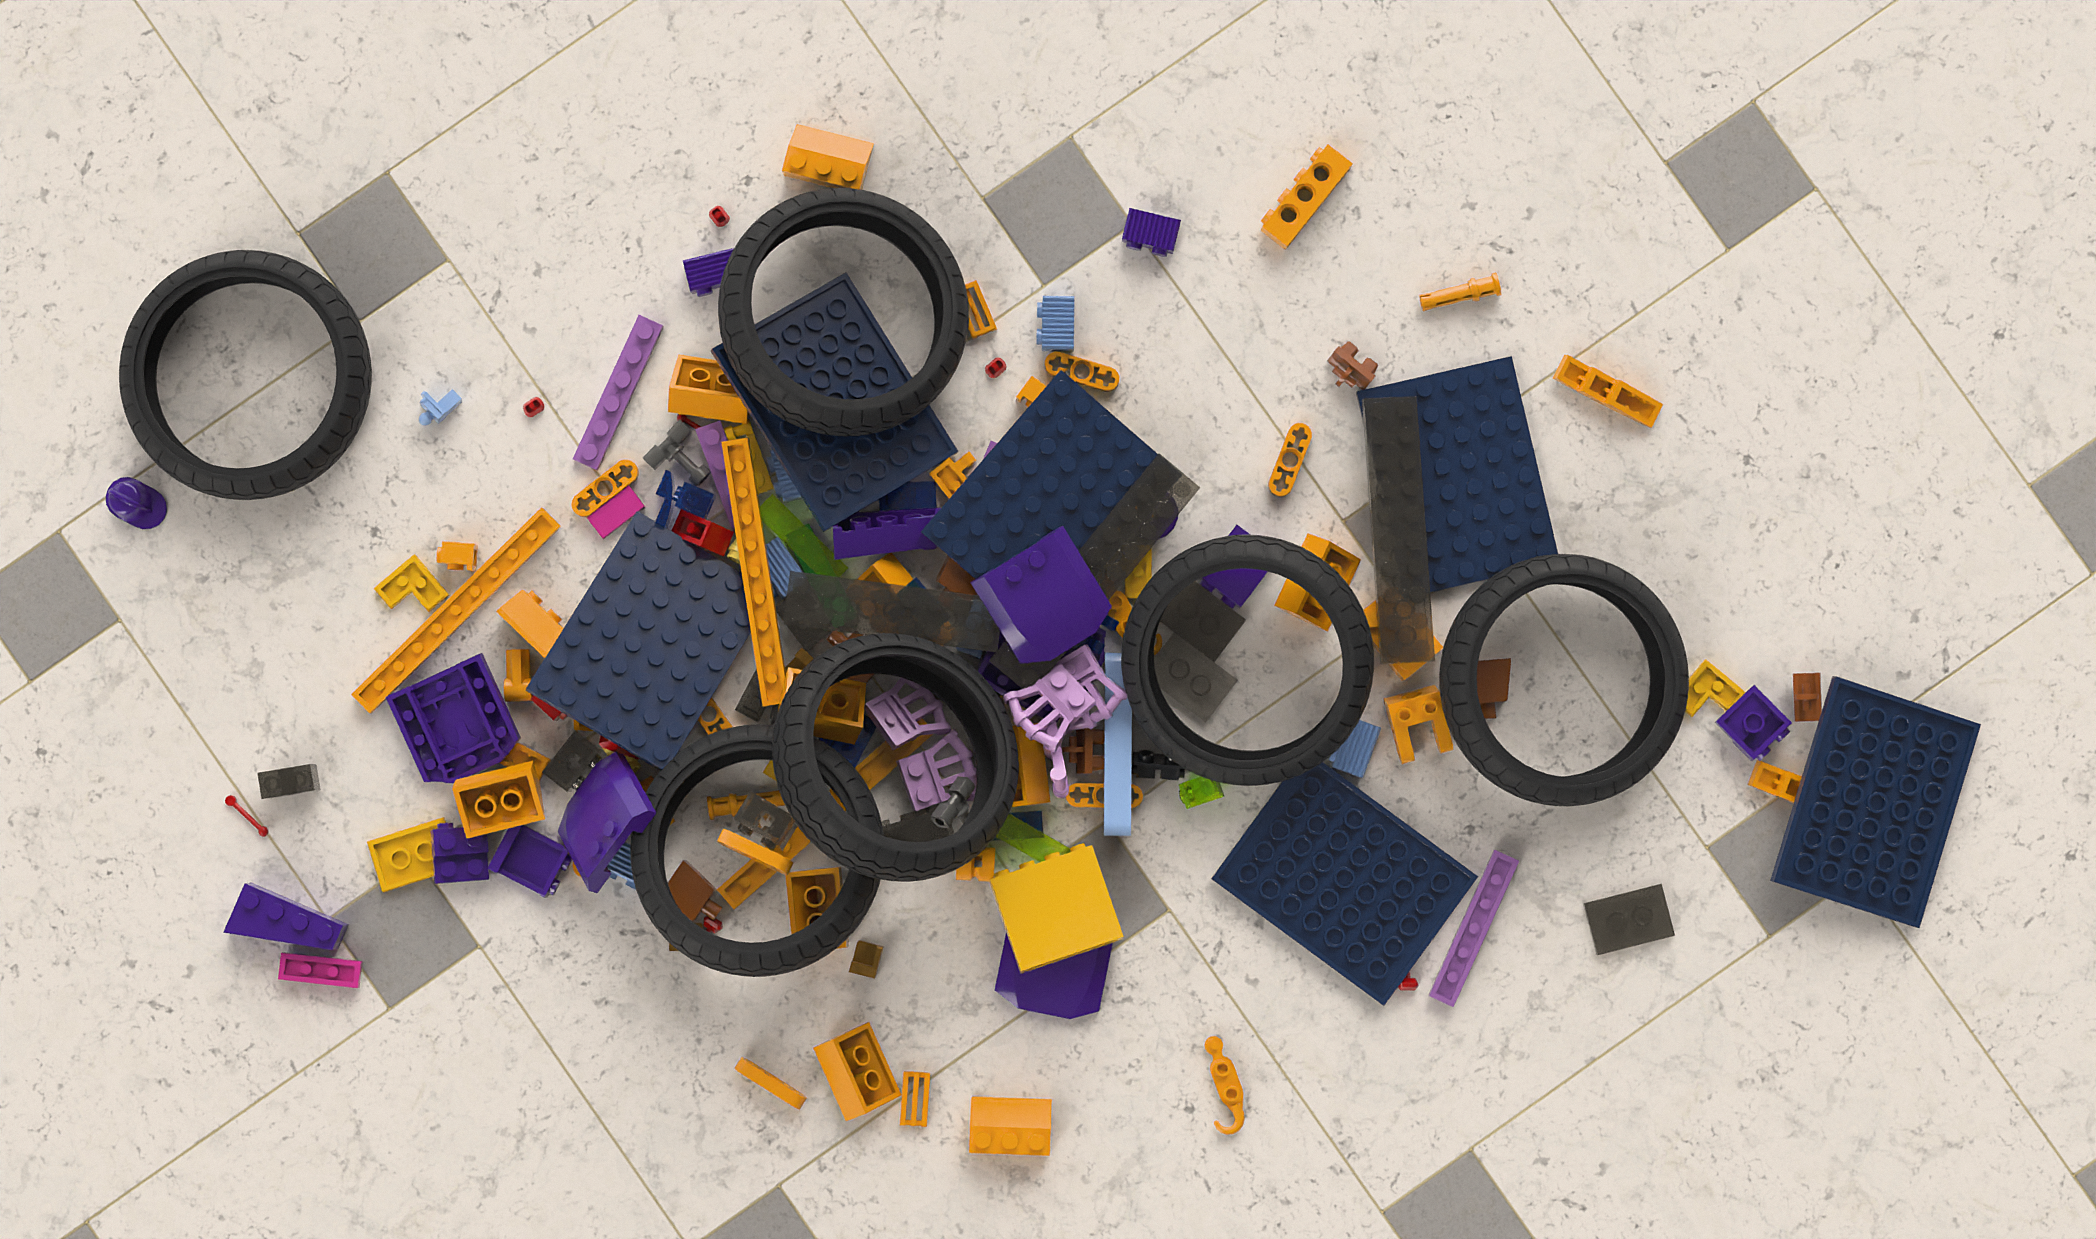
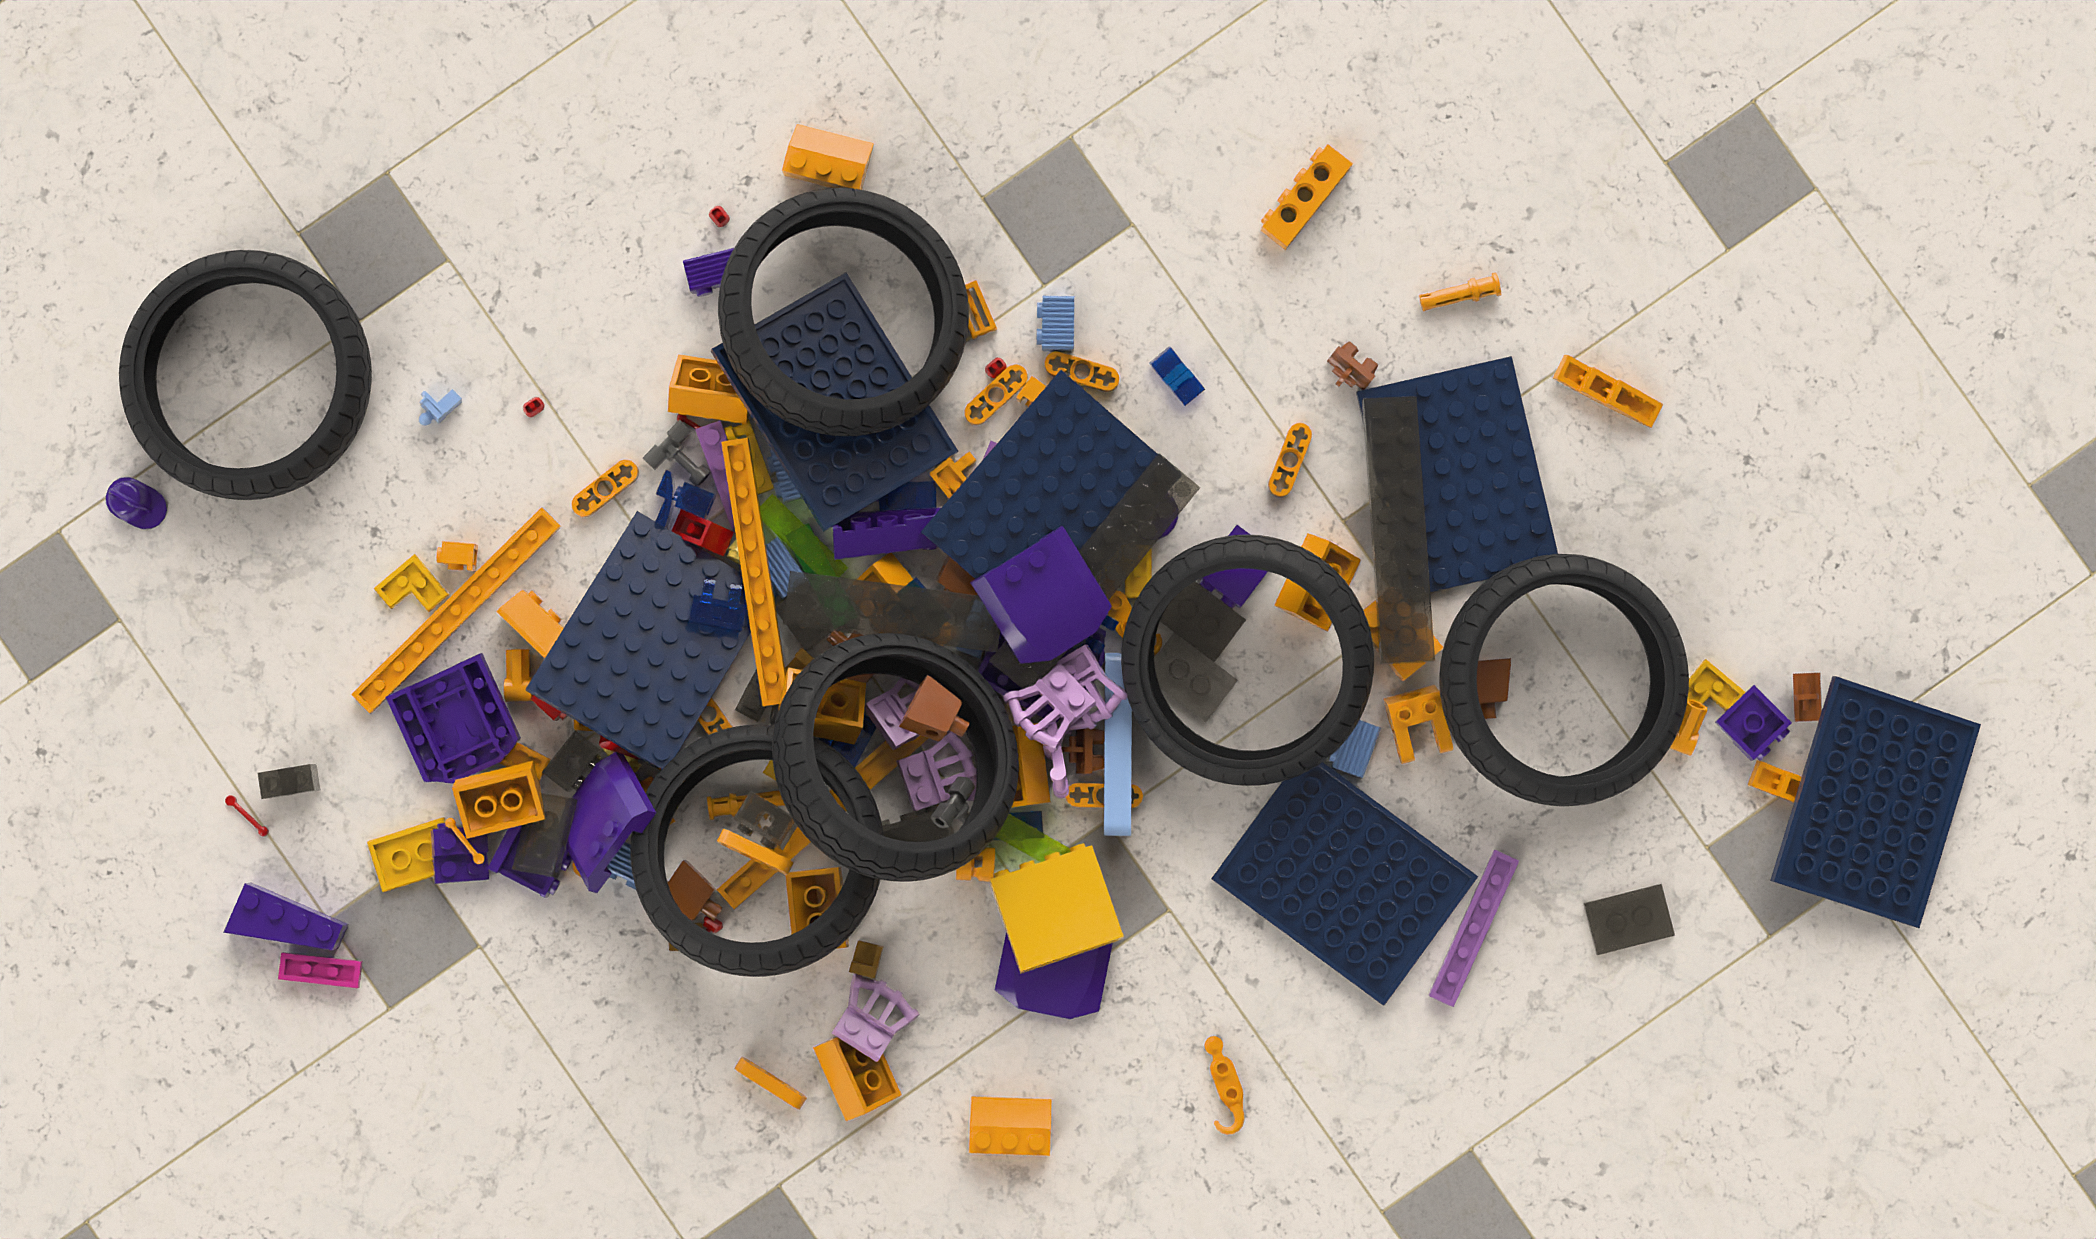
(477, 858): none -> light orange hinge
(544, 841): none -> clear smoke tile
(616, 512): dark pink tile -> none
(618, 392): medium lavender plate -> none
(717, 612): none -> clear blue plate
(862, 1029): none -> lavender plate
(913, 1122): light orange tile -> none
(934, 712): none -> dark orange torso
(996, 405): none -> light orange beam
(1146, 762): black hinge -> none
(1151, 232): dark purple brick -> none
(1176, 376): none -> clear blue slope
(1199, 791): clear neon green bracket -> none
(1408, 984): red rock -> none
(1688, 733): none -> light orange piece

